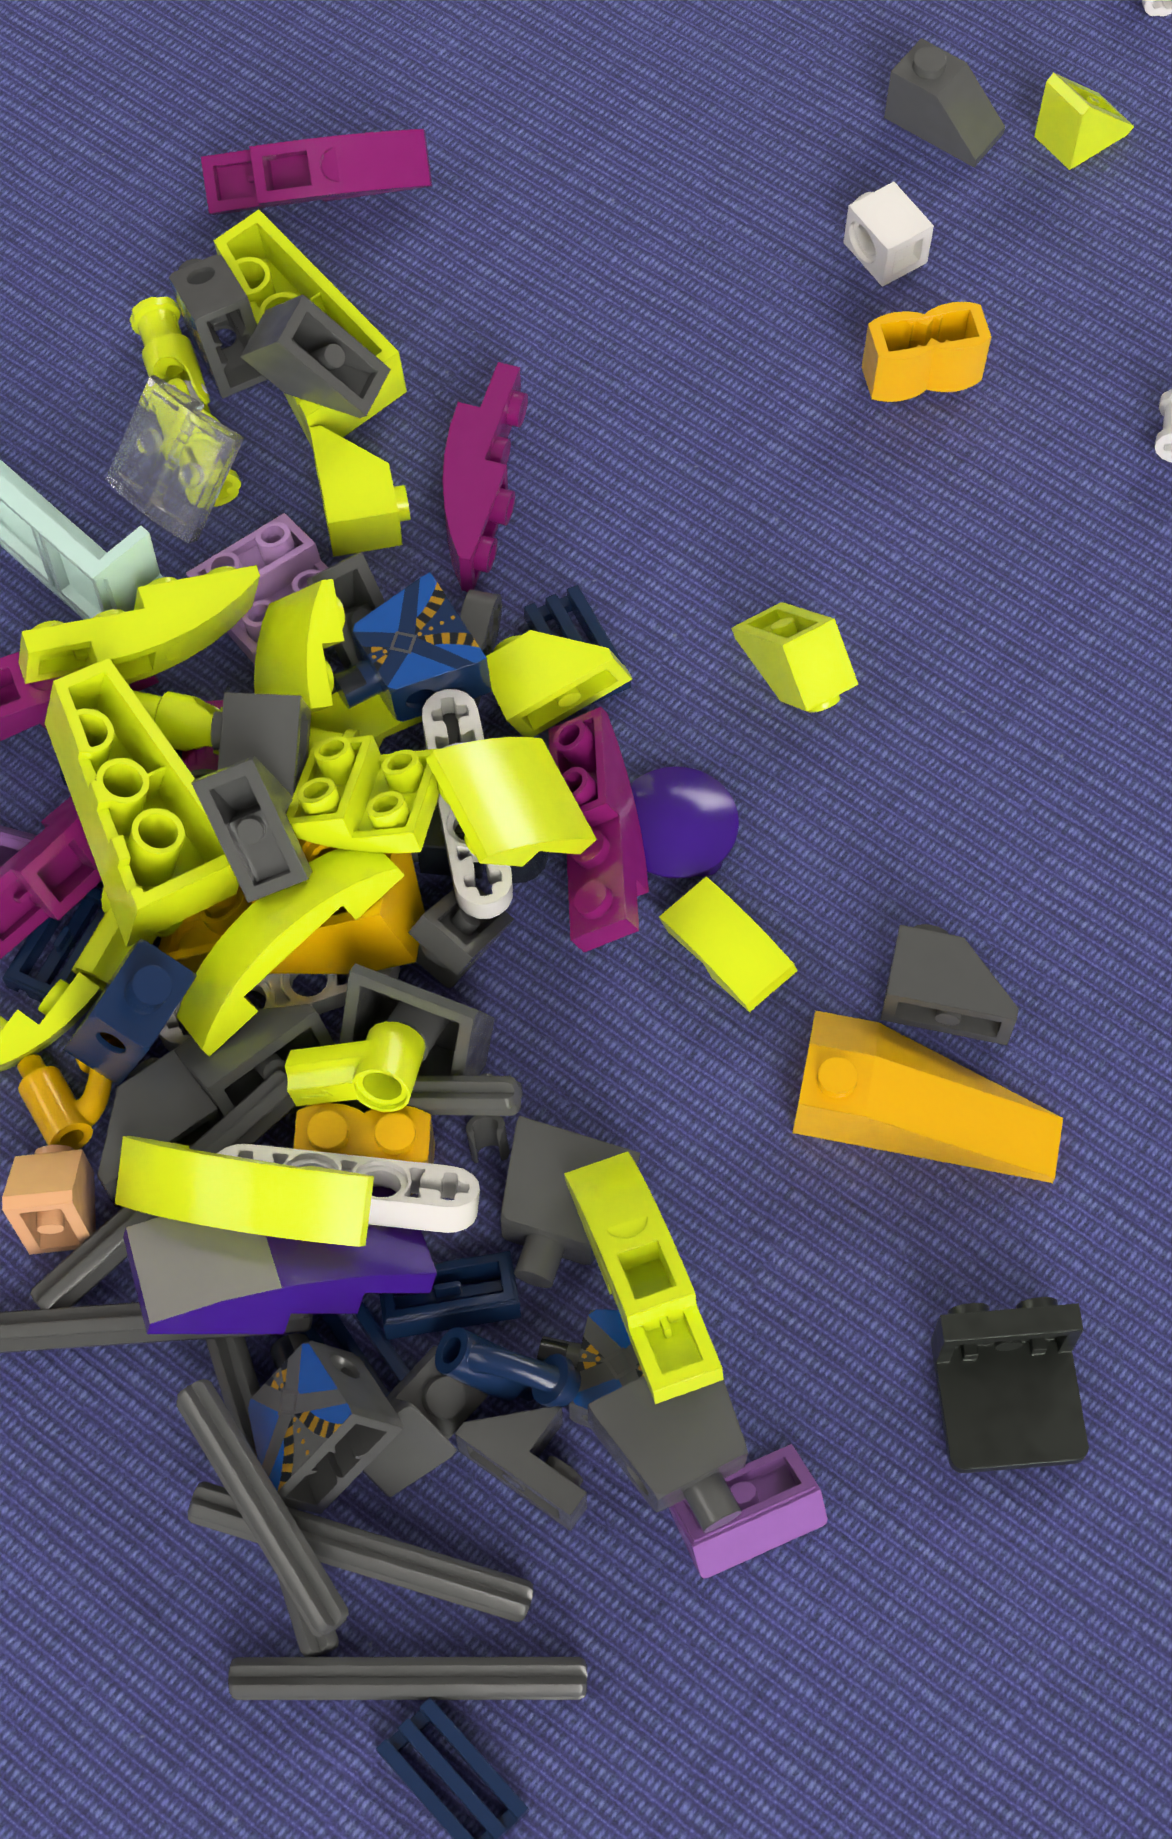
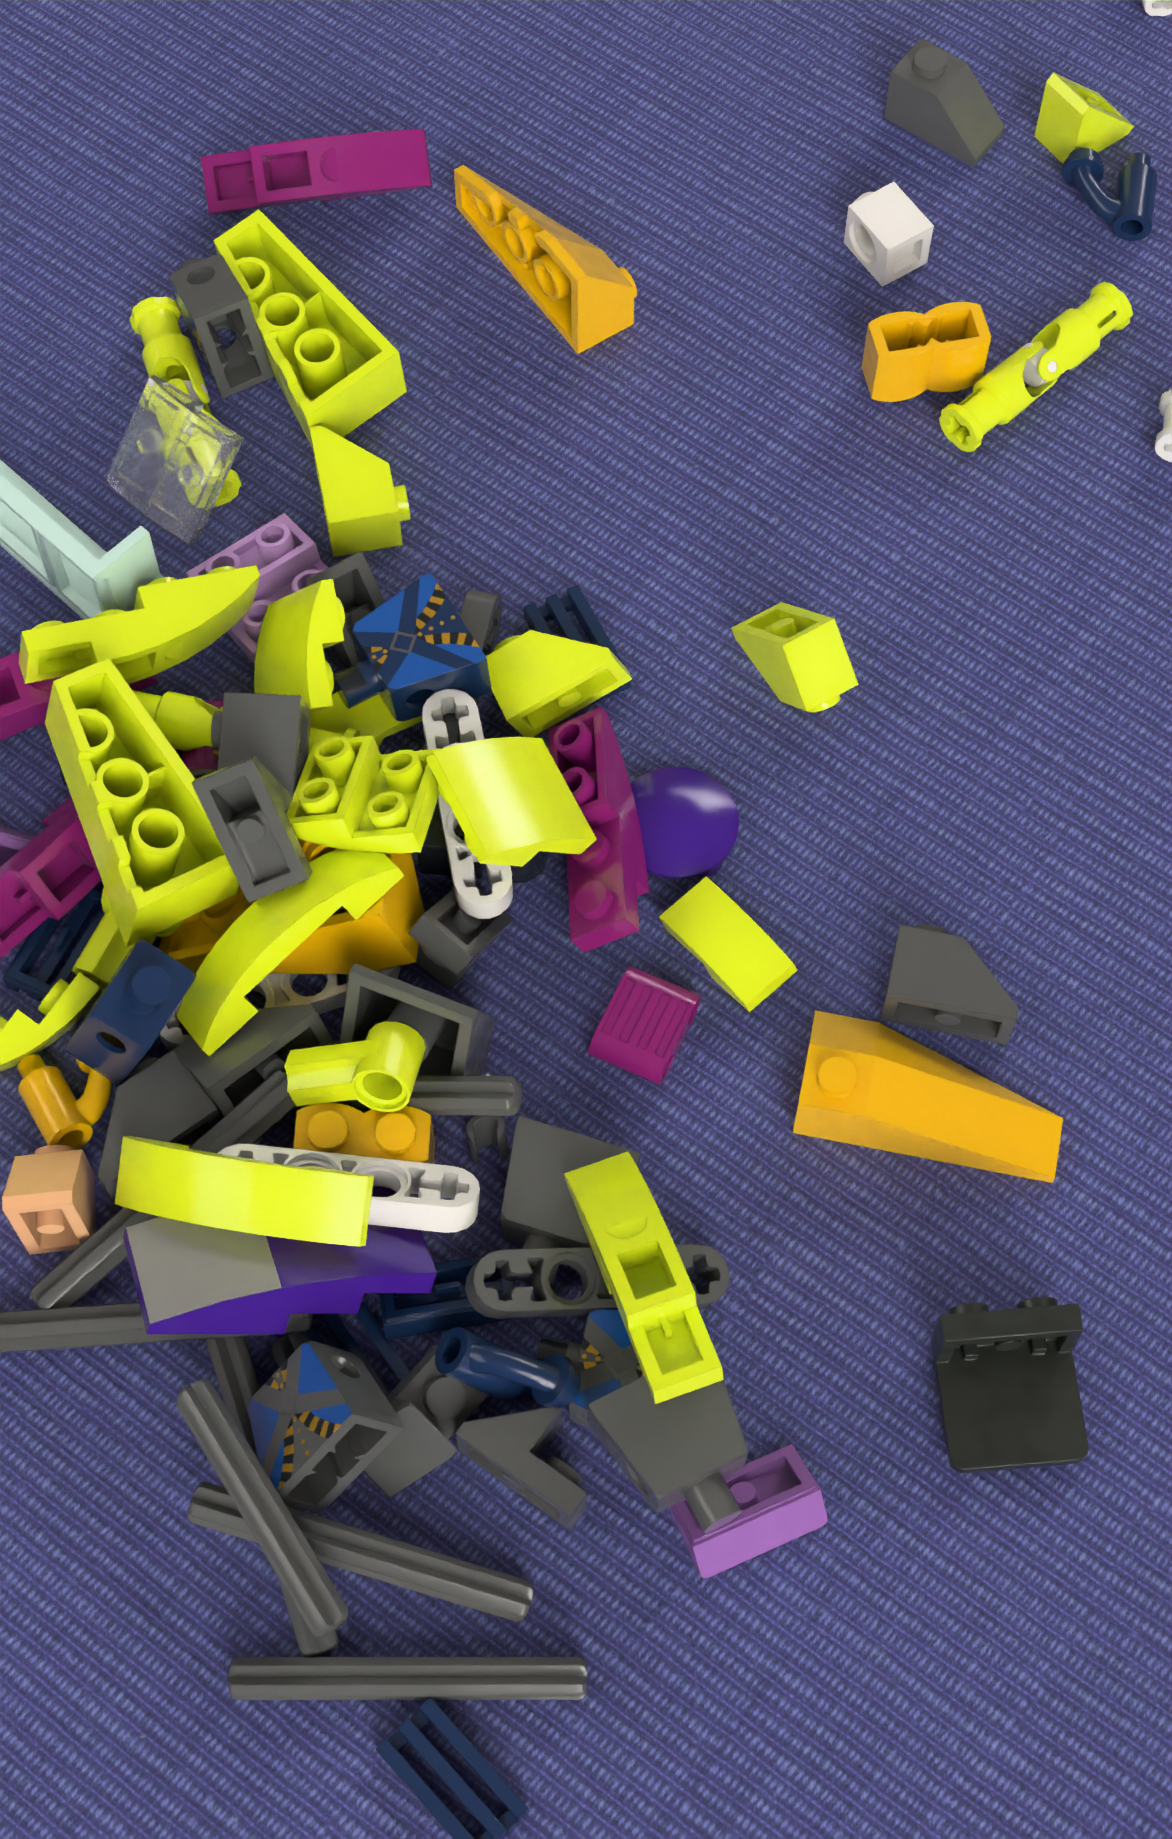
(315, 358): dark grey slope -> none
(477, 474): magenta slope -> none
(516, 1263): none -> dark grey beam
(556, 267): none -> yellow wedge
(644, 1025): none -> magenta piece
(1056, 348): none -> neon yellow piece
(1135, 195): none -> dark blue plant

